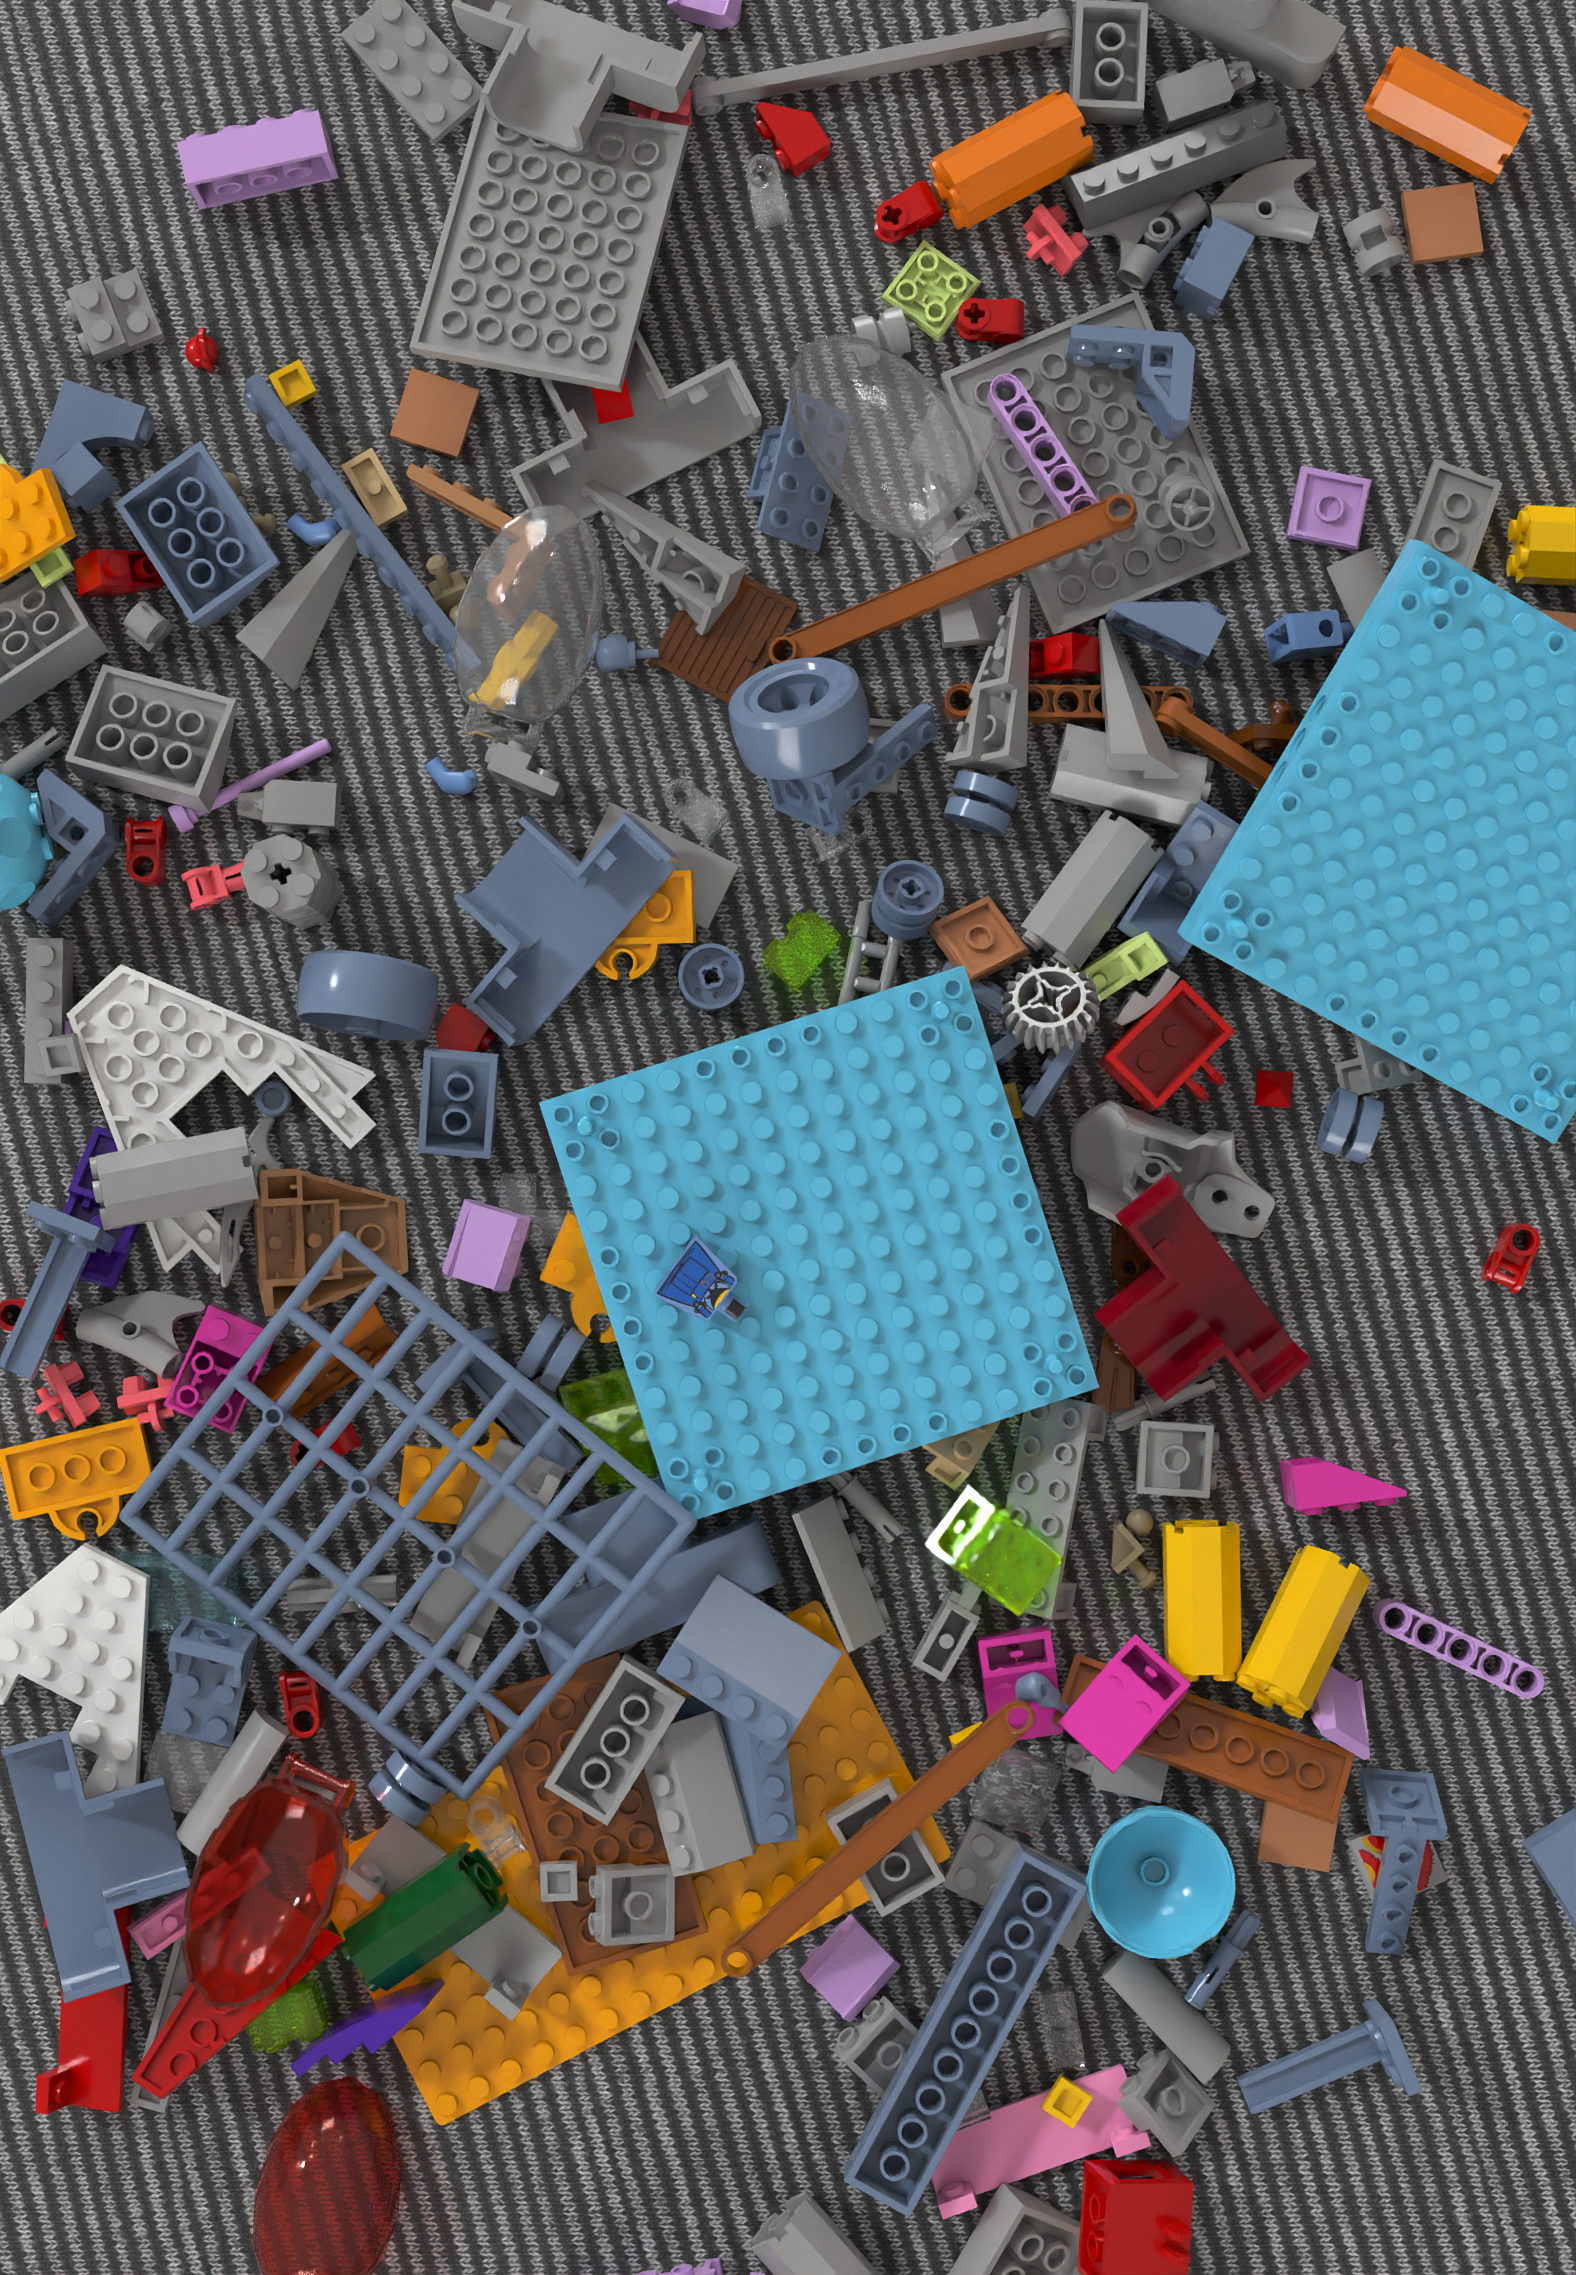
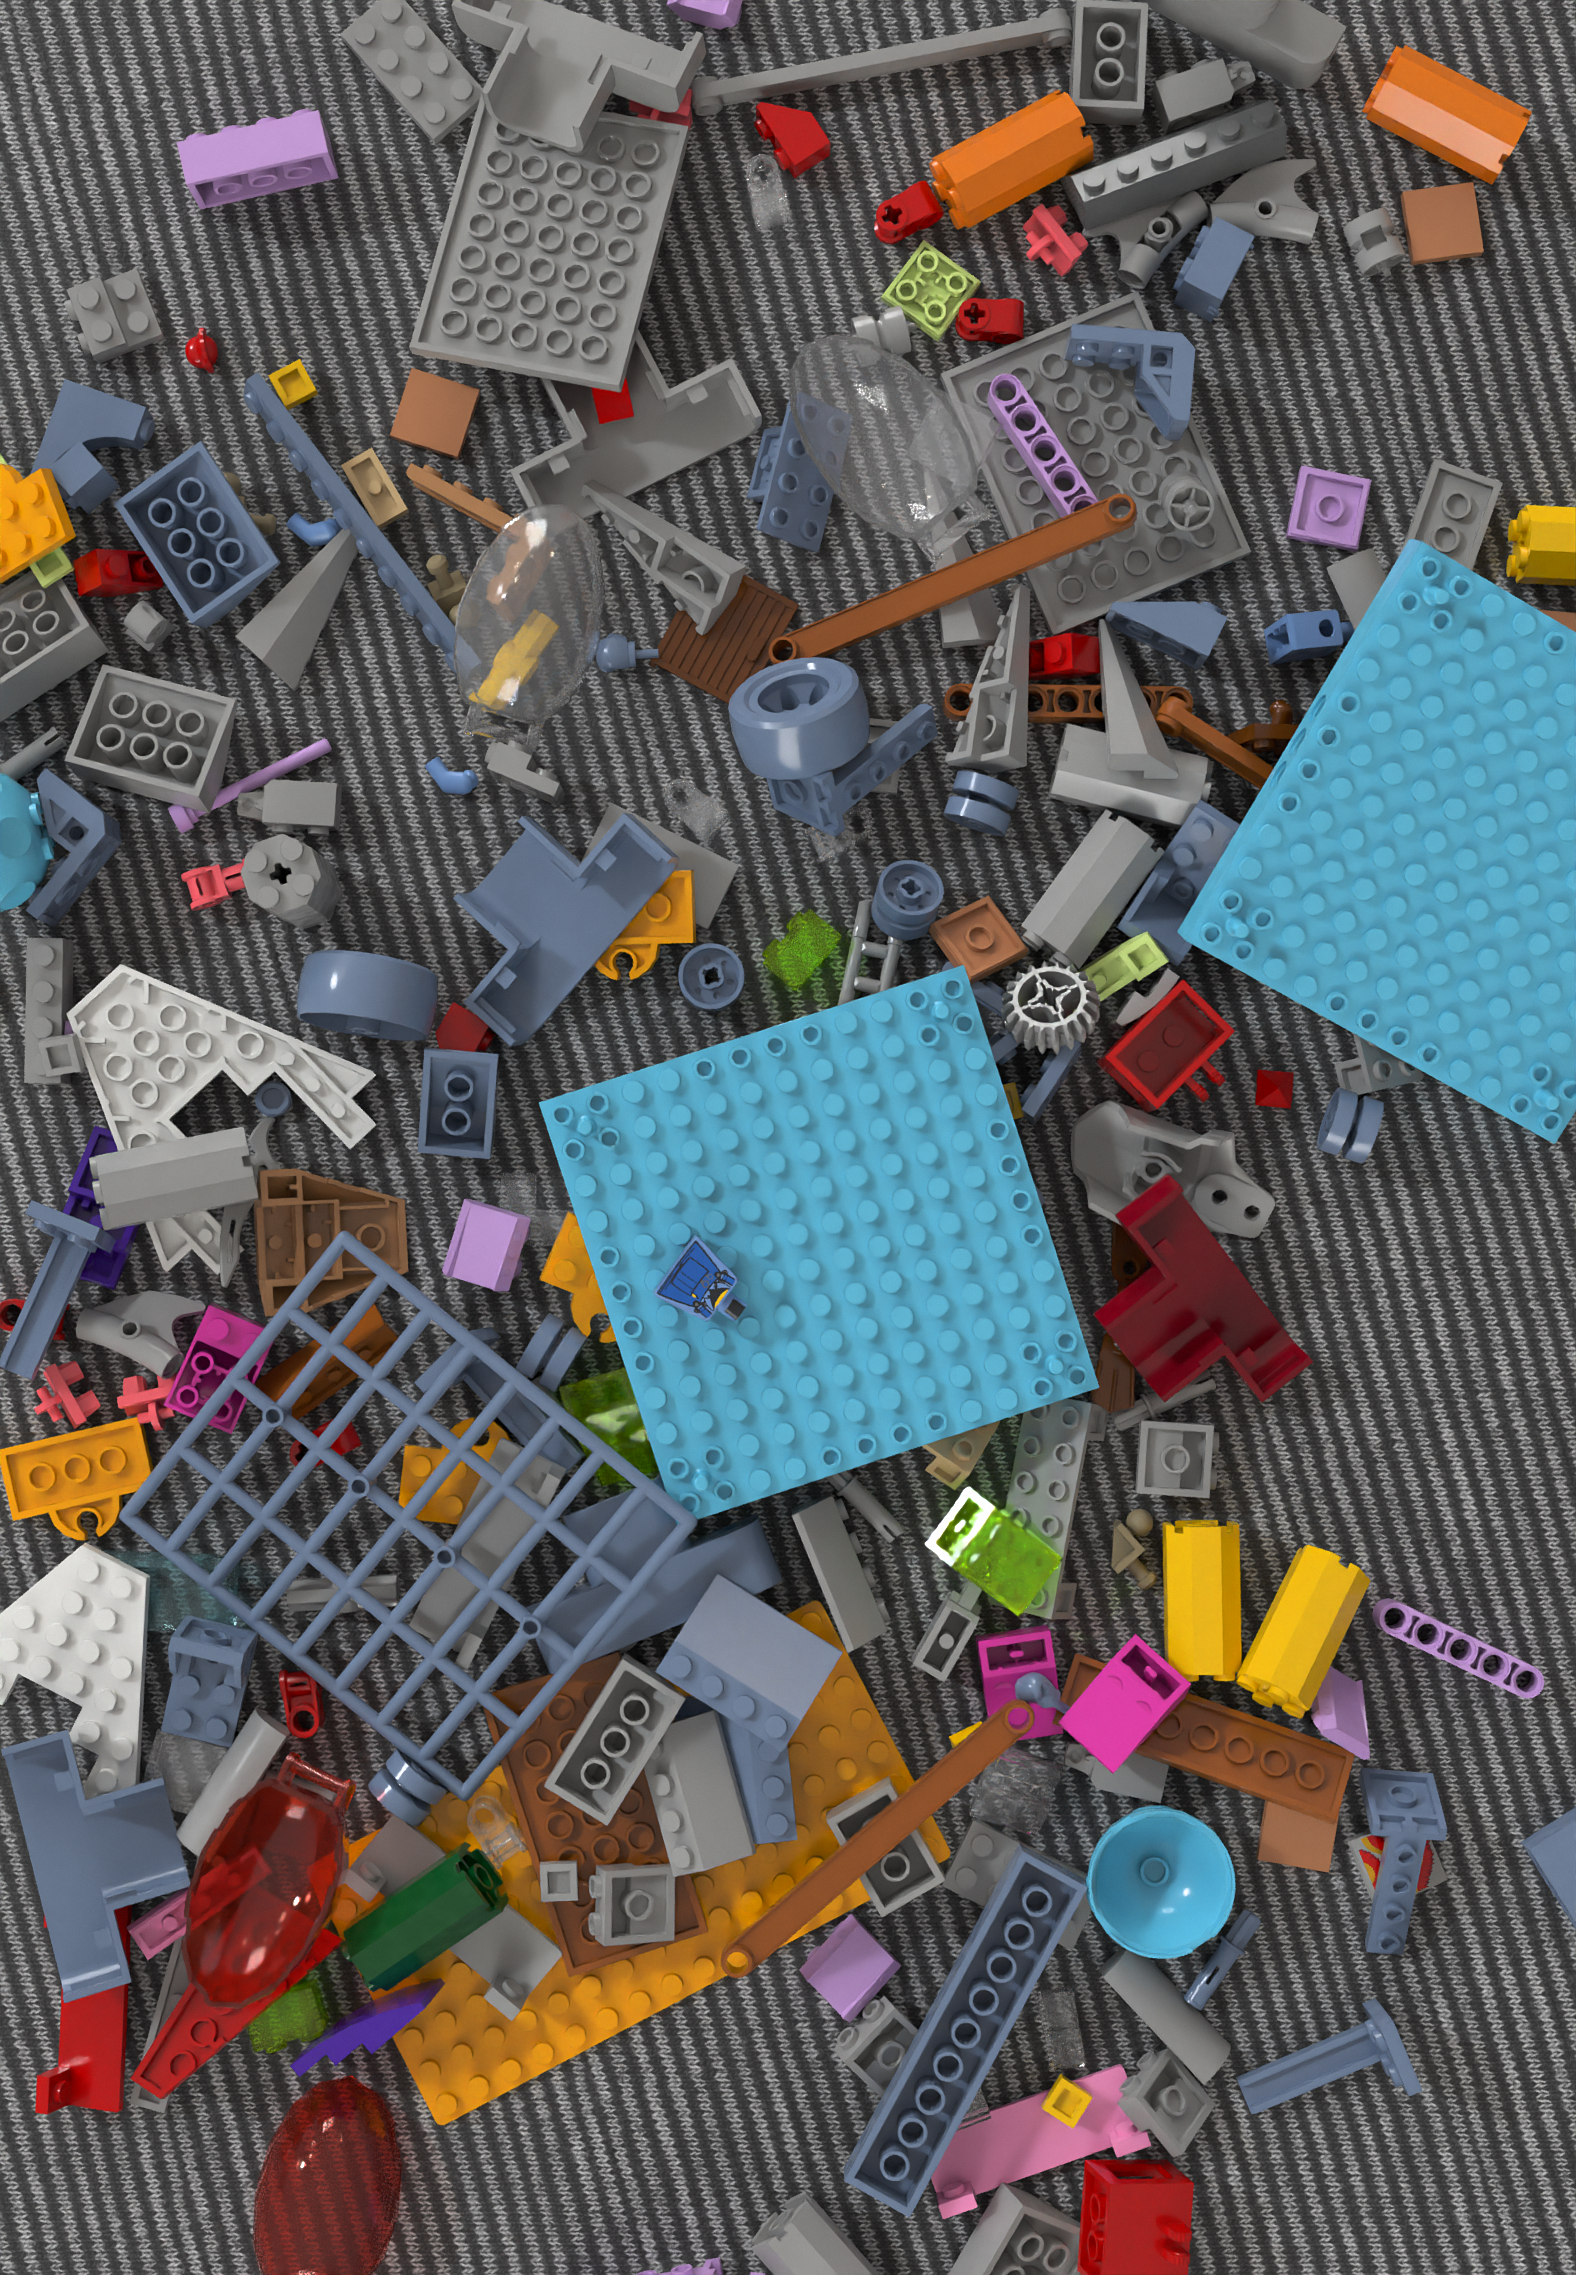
(146, 843): red piece -> none
(1317, 1483): dark pink slope -> none
(1510, 1259): red piece -> none

